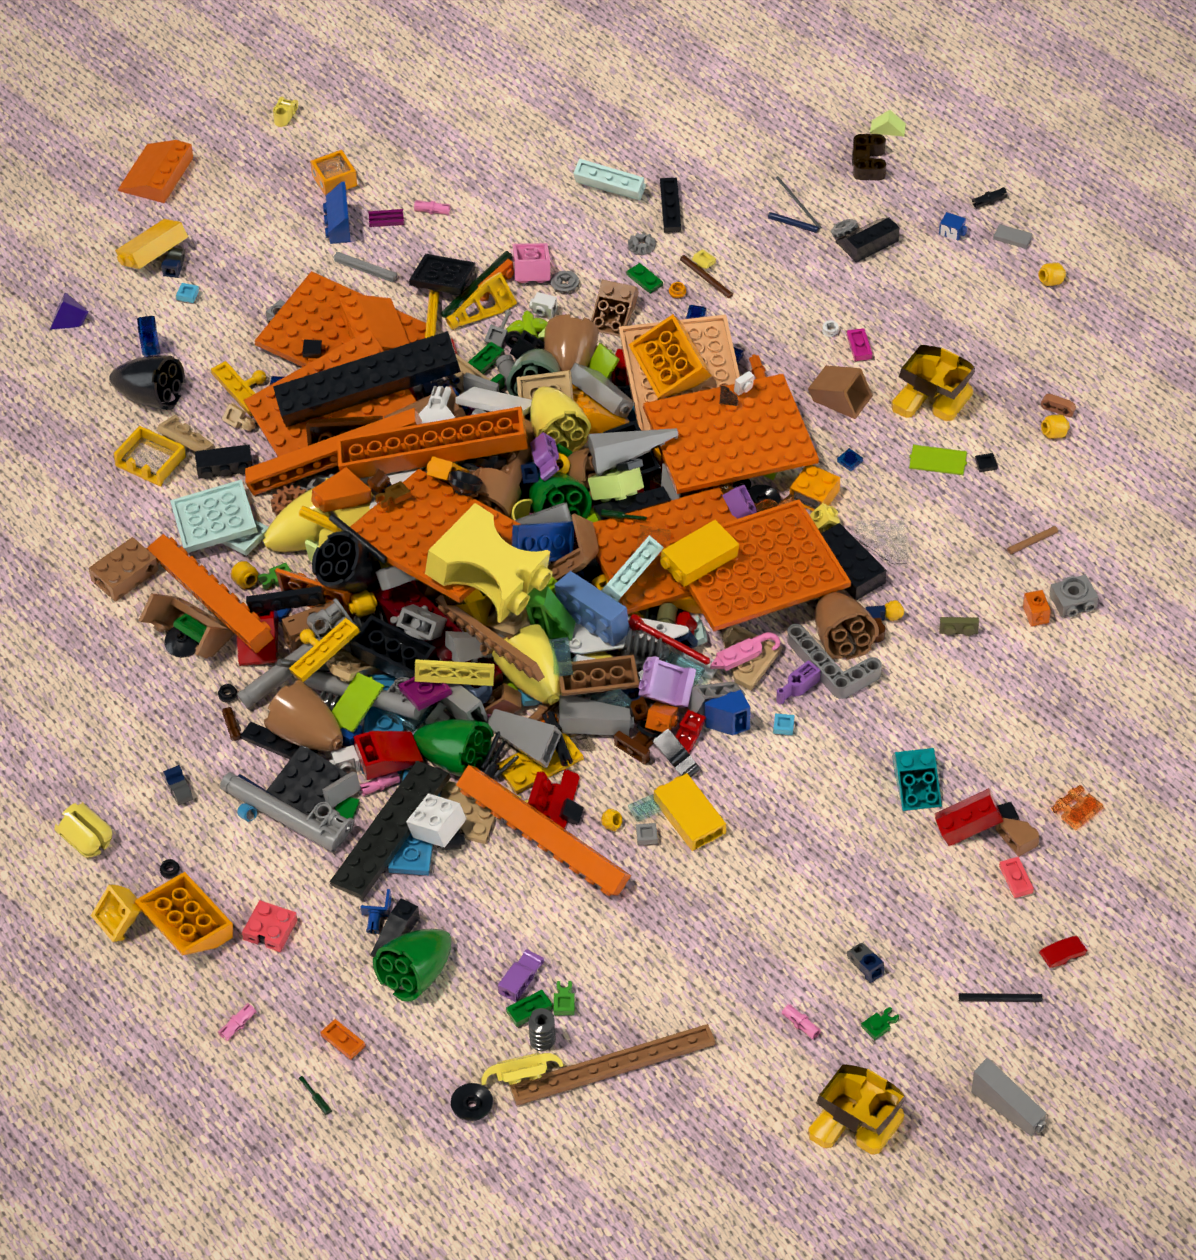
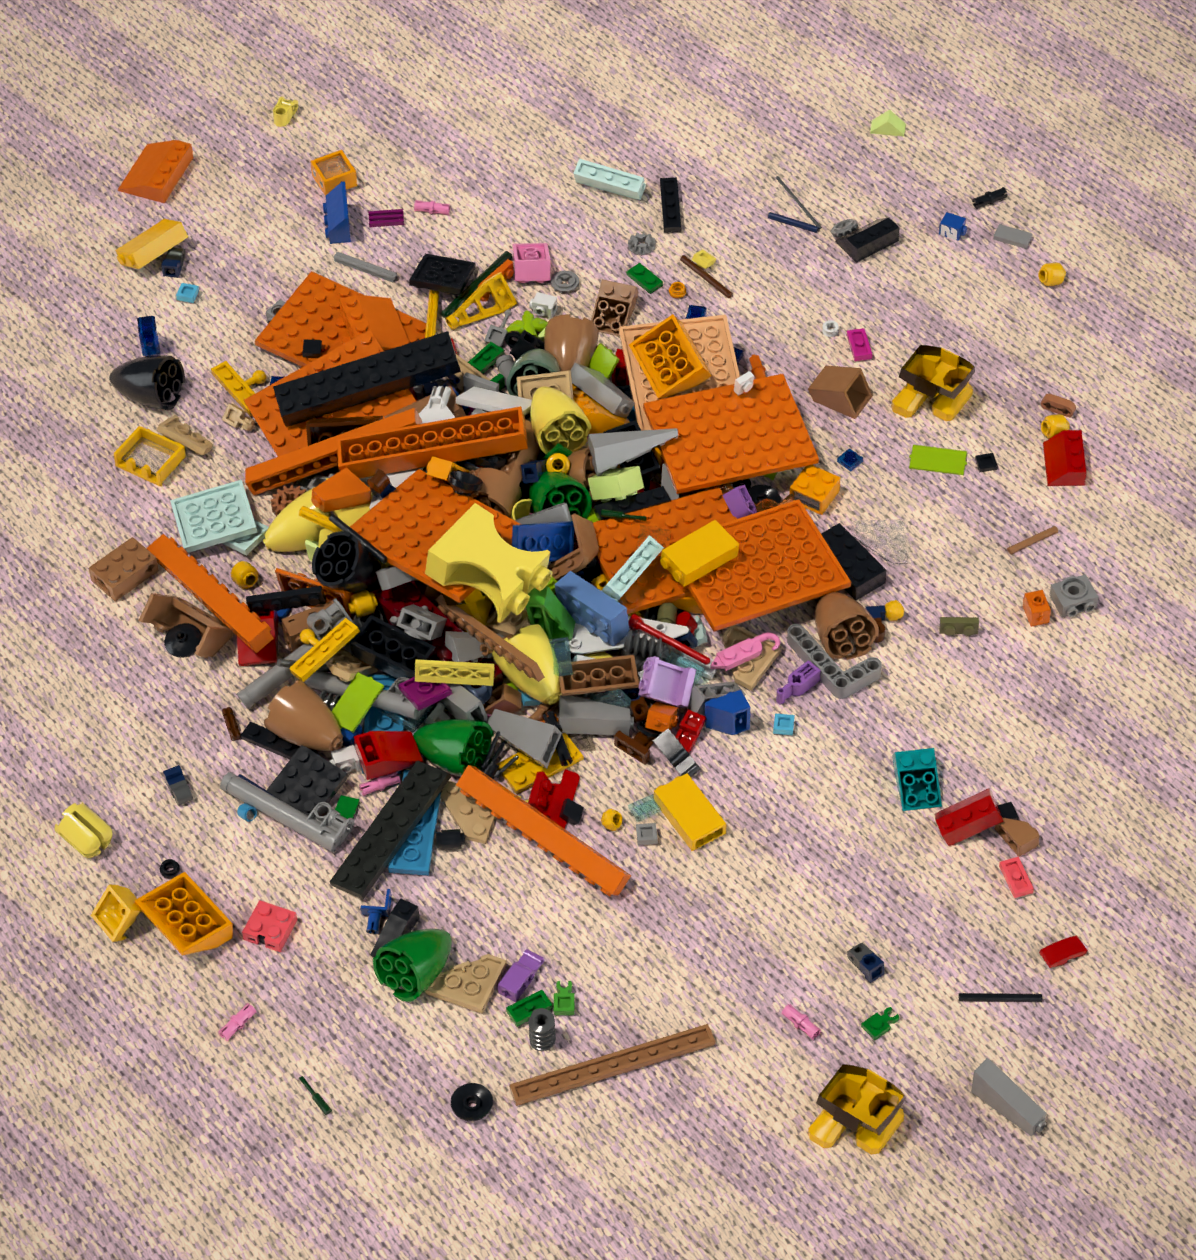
(69, 314): dark purple slope -> none
(190, 627): green tile -> none
(223, 461): black brick -> none
(227, 688): black plate -> none
(271, 578): bright green plate -> none
(341, 789): light grey tile -> none
(342, 1039): orange plate -> none
(395, 493): pearl gold plate -> none
(436, 820): white brick -> none
(469, 983): none -> tan plate
(521, 1067): light yellow plate -> none
(545, 455): medium lavender piece -> none
(629, 464): black tile -> none
(727, 397): clear smoke tile -> none
(825, 517): light yellow brick -> none
(863, 166): dark brown beam -> none
(1065, 459): none -> red slope
(1080, 812): clear orange plate -> none

